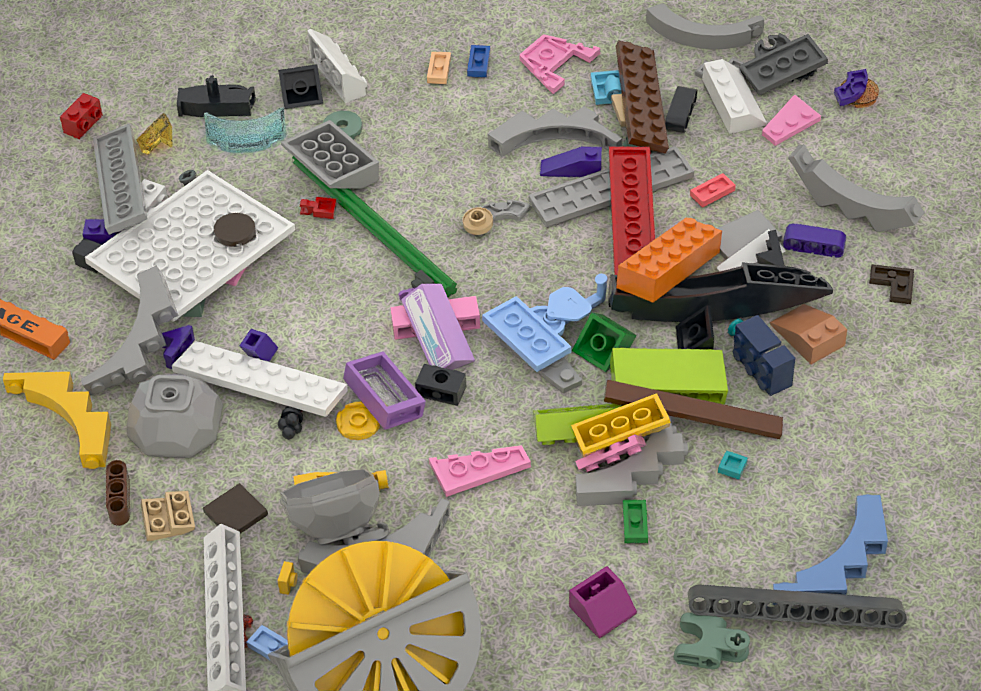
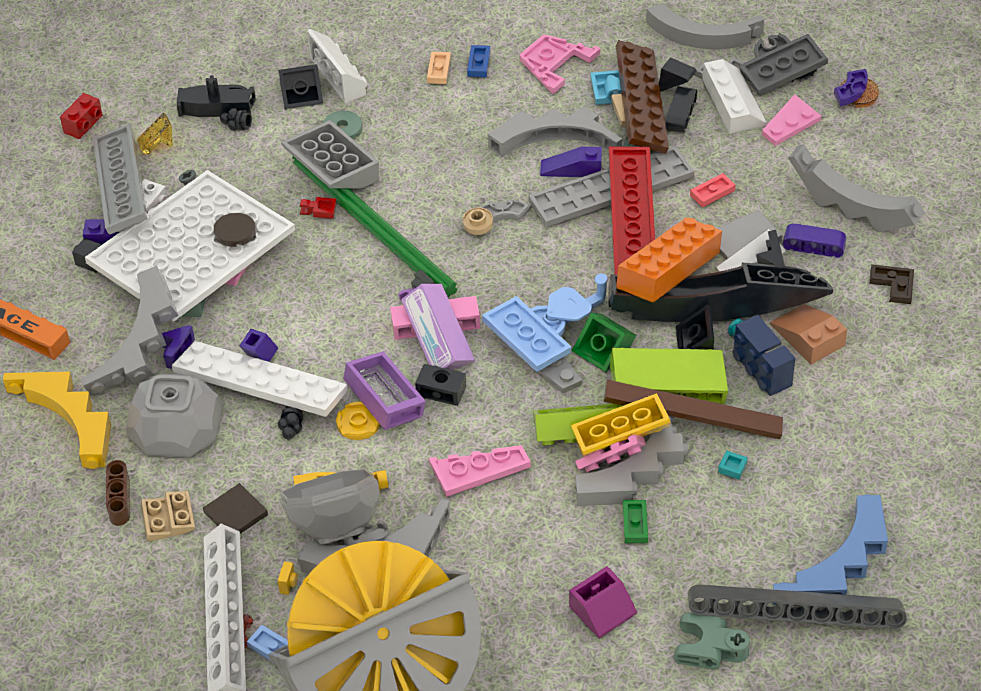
(236, 119): none -> black piece
(245, 135): clear light blue windscreen -> none
(675, 74): none -> black slope

